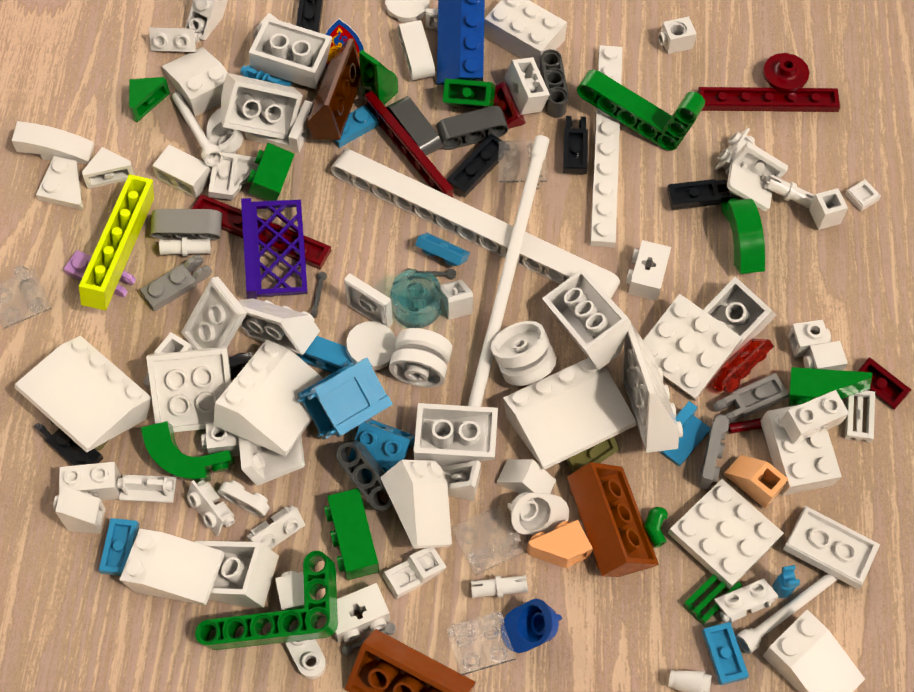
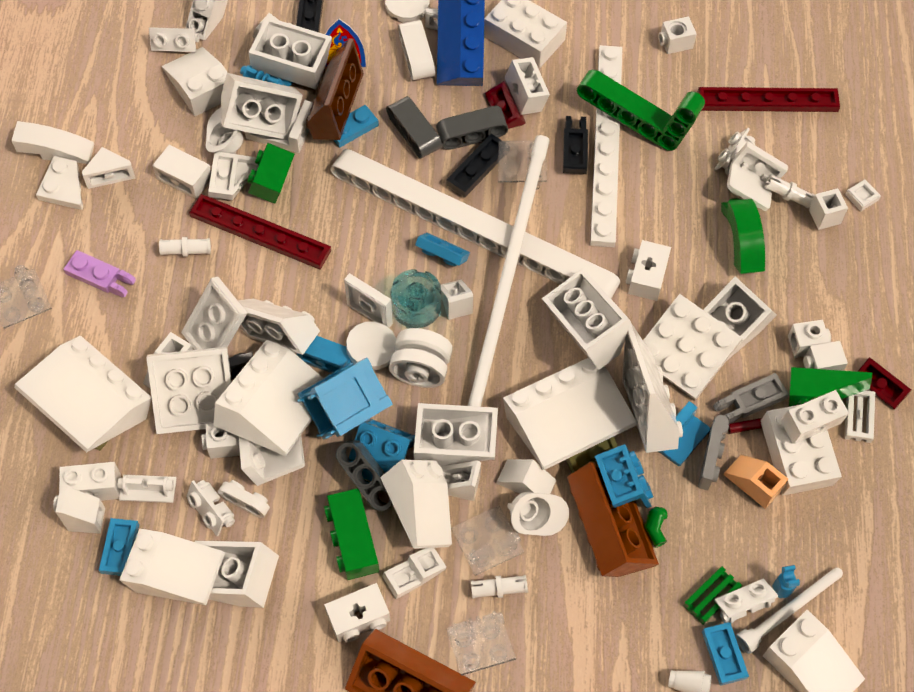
(67, 447): black hinge -> none
(116, 243): neon yellow brick -> none
(145, 95): green slope -> none
(164, 451): green arch -> none
(175, 283): light grey hinge -> none
(190, 223): light grey beam -> none
(210, 153): white piece -> none
(251, 248): dark purple fence -> none
(281, 620): green beam -> none
(284, 525): white hinge -> none
(291, 590): white brick -> none
(303, 651): white plate -> none
(321, 277): dark grey hinge -> none
(347, 649): light grey hinge -> none
(377, 78): green slope -> none
(407, 145): dark red tile -> none
(450, 274): dark grey hinge -> none
(468, 93): green brick -> none
(523, 353): white wheel -> none
(531, 625): blue piece -> none
(554, 78): dark grey beam -> none
(562, 546): light nougat slope -> none
(622, 476): none -> dark azure bracket
(698, 193): black hinge -> none
(725, 533): white plate -> none
(740, 365): clear red hinge -> none
(786, 72): dark red piece -> none
(831, 547): white tile -> none

